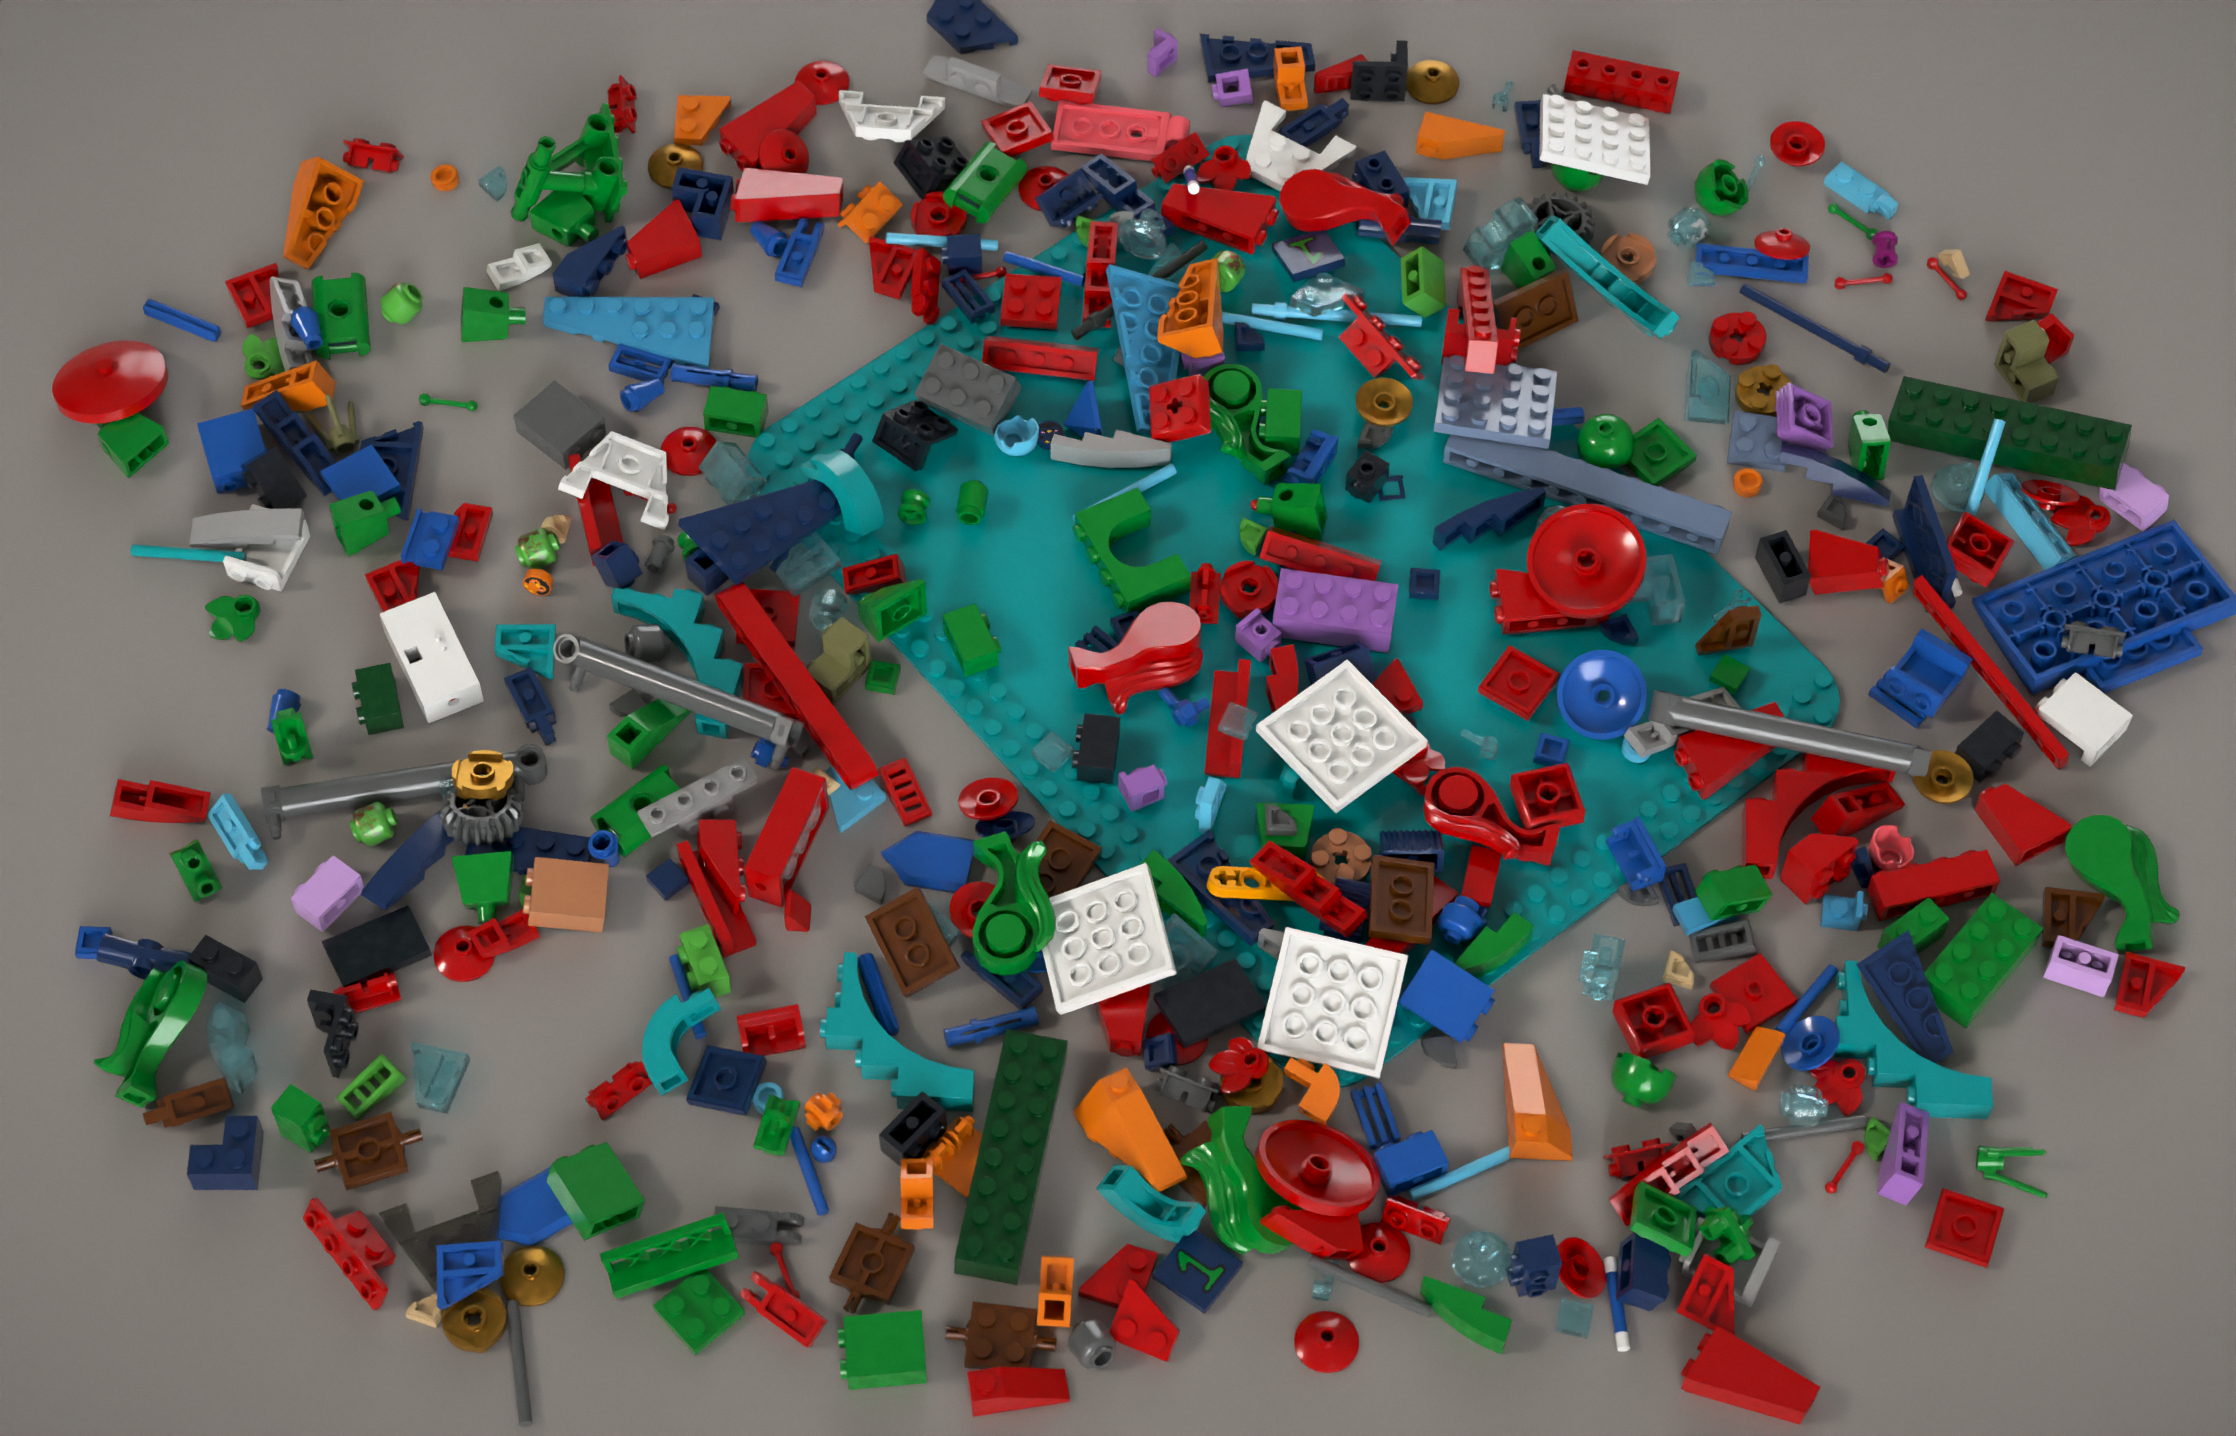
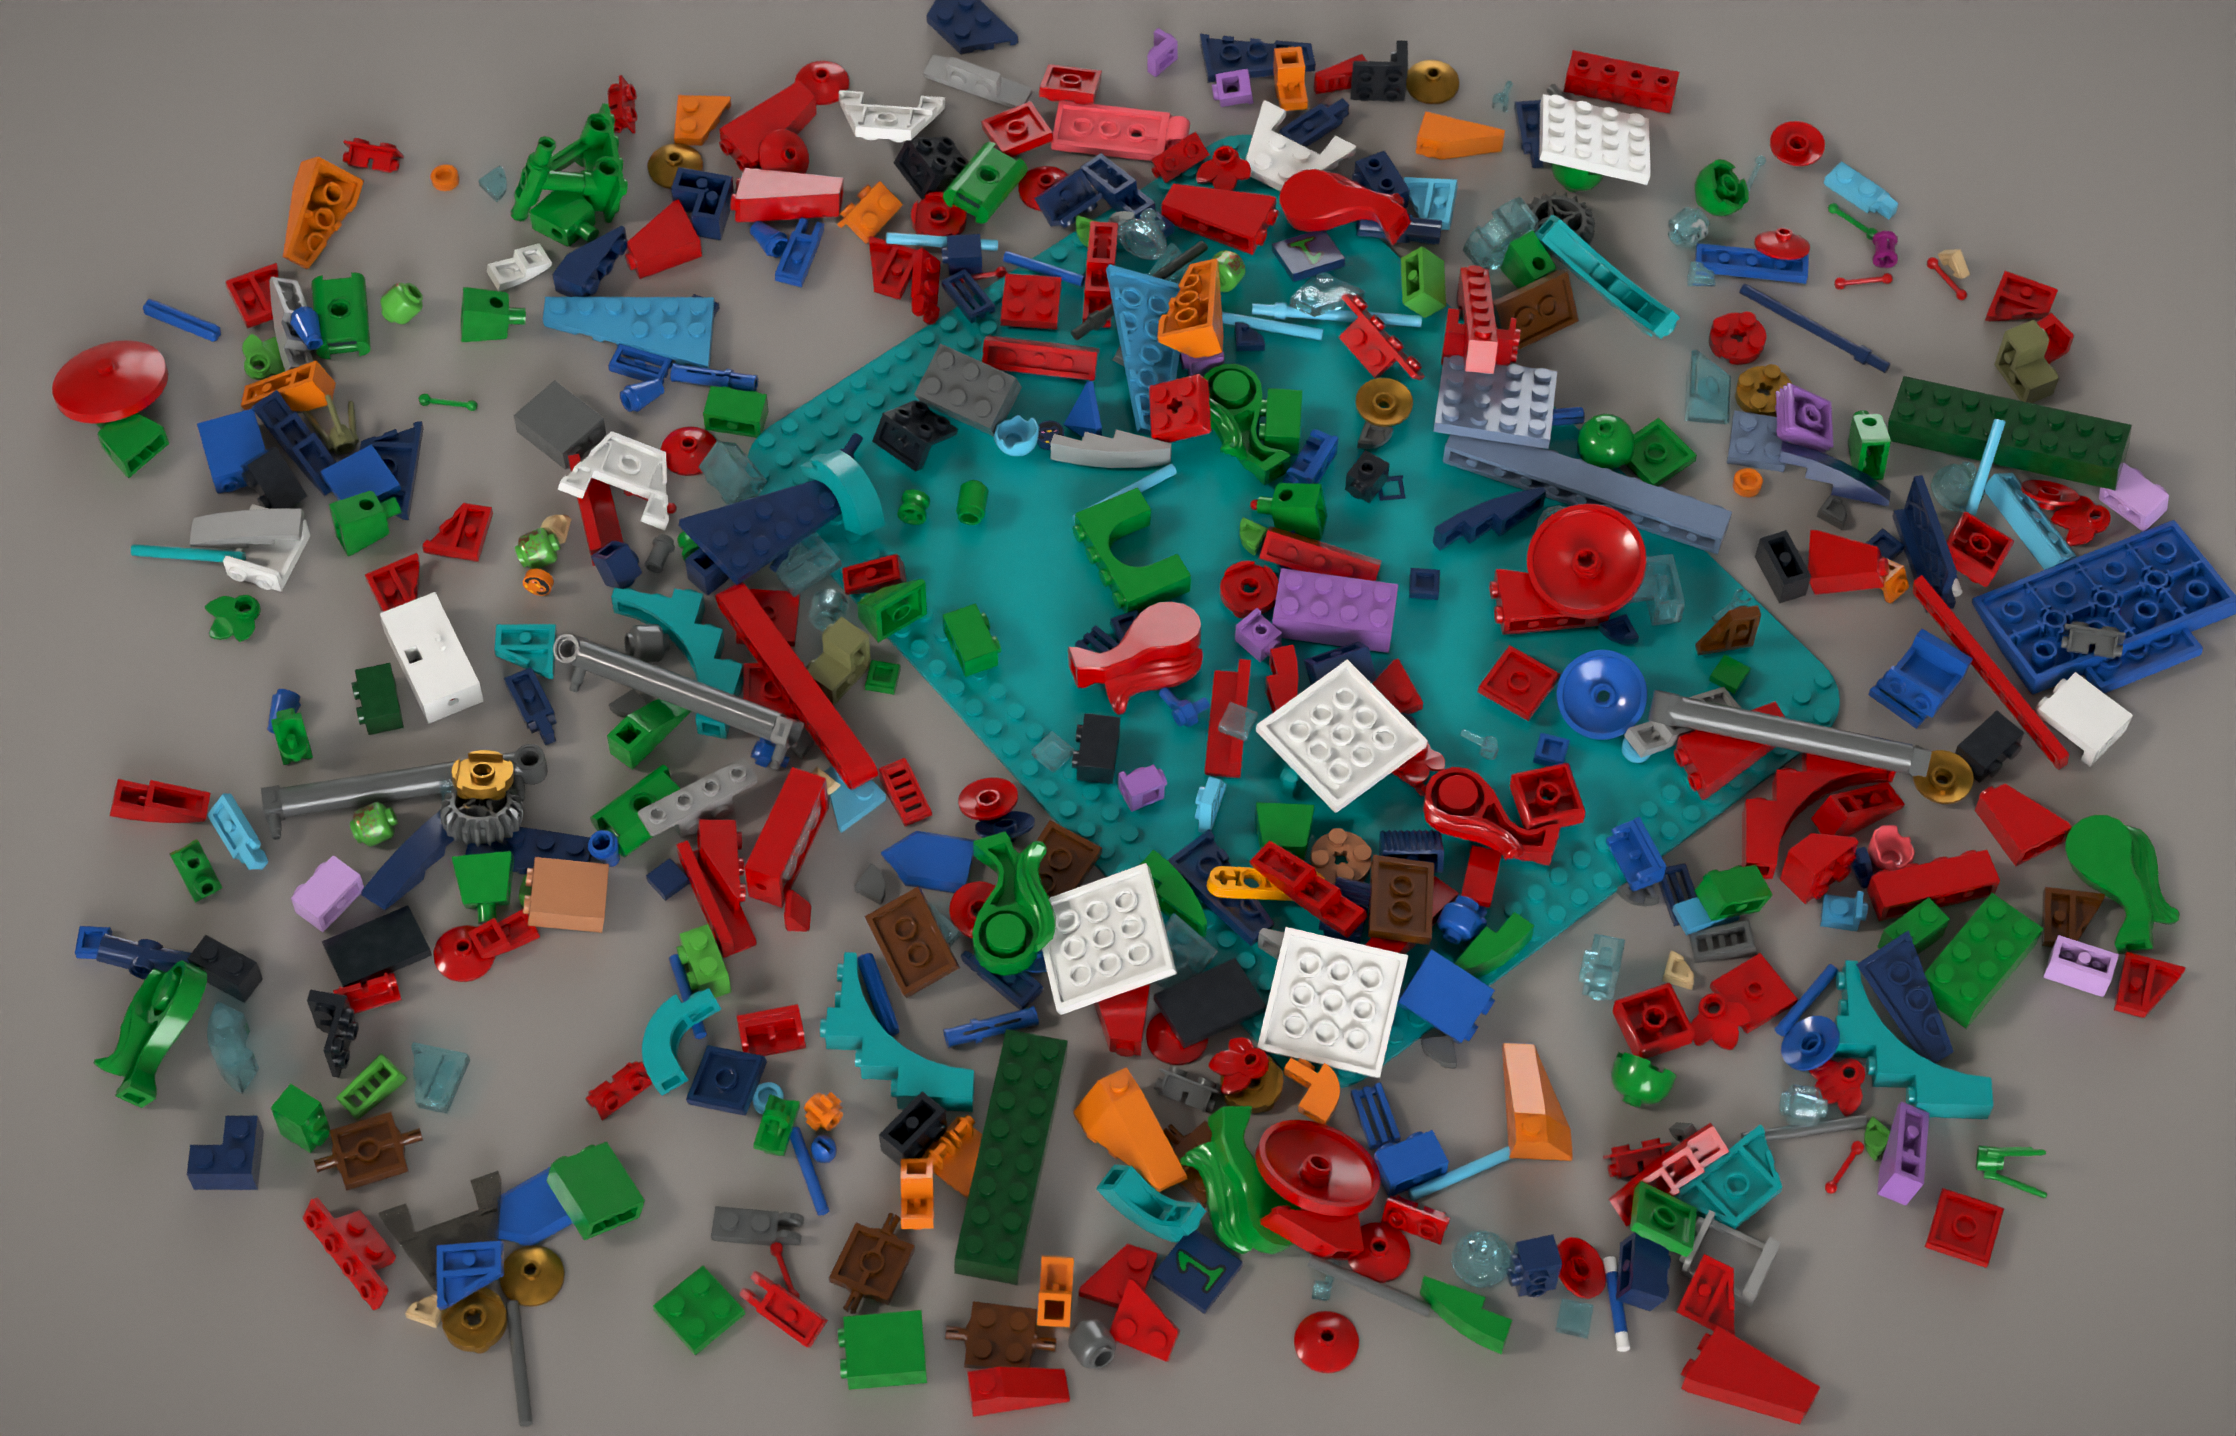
(191, 1104): reddish brown hinge -> none
(430, 539): blue plate -> none
(671, 1258): green fence -> none
(1160, 1052): dark blue tile -> none
(1191, 179): bar -> none
(1205, 593): red hinge -> none
(1278, 822): dark grey tile -> none
(1631, 245): nougat plate -> none
(1731, 1231): green hips -> none
(1757, 1057): orange slope -> none

